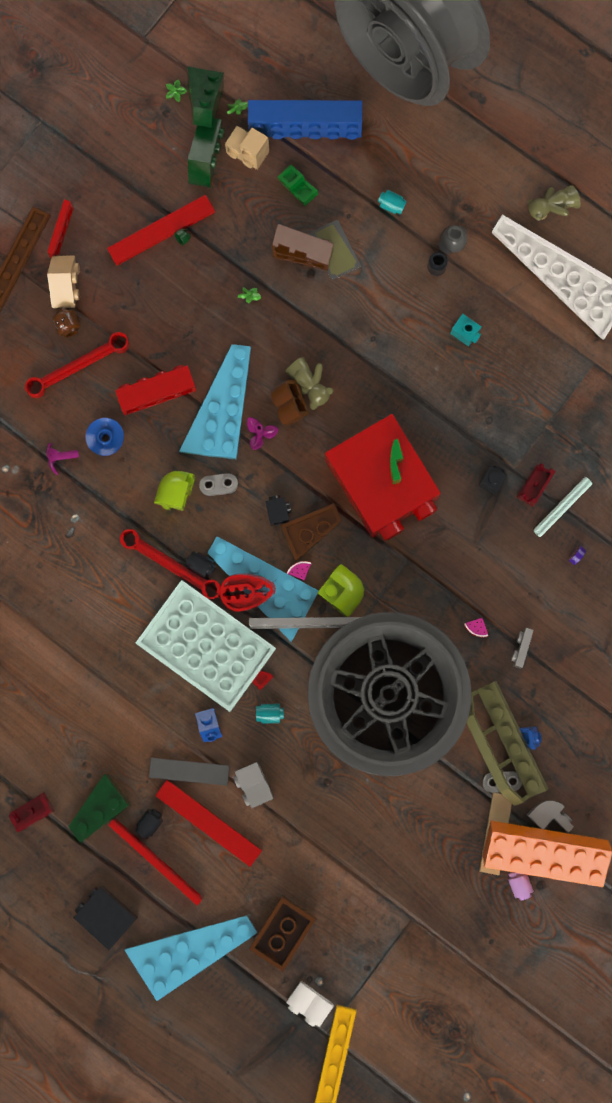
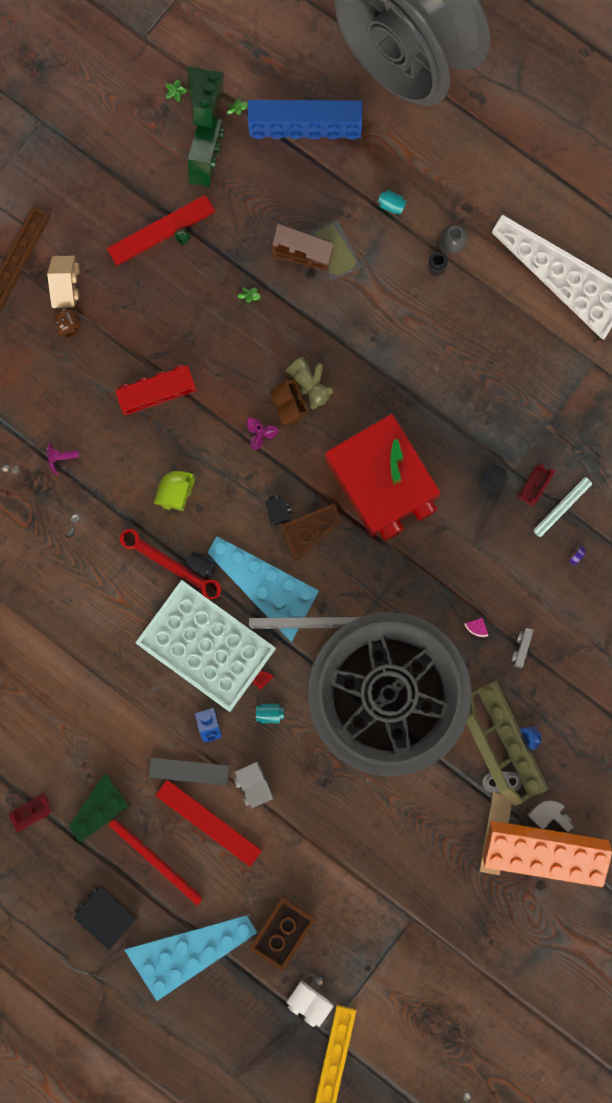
(60, 229): red tile -> none
(77, 365): red piece -> none
(98, 430): blue dish -> none
(149, 823): black brick -> none
(218, 486): light grey plate -> none
(220, 416): medium azure wing -> none
(242, 582): red piece -> none
(248, 147): tan brick -> none
(297, 185): green slope -> none
(299, 570): dark pink tile -> none
(343, 590): lime brick -> none
(466, 330): teal brick -> none
(520, 885): lavender brick -> none
(554, 202): olive piece -> none

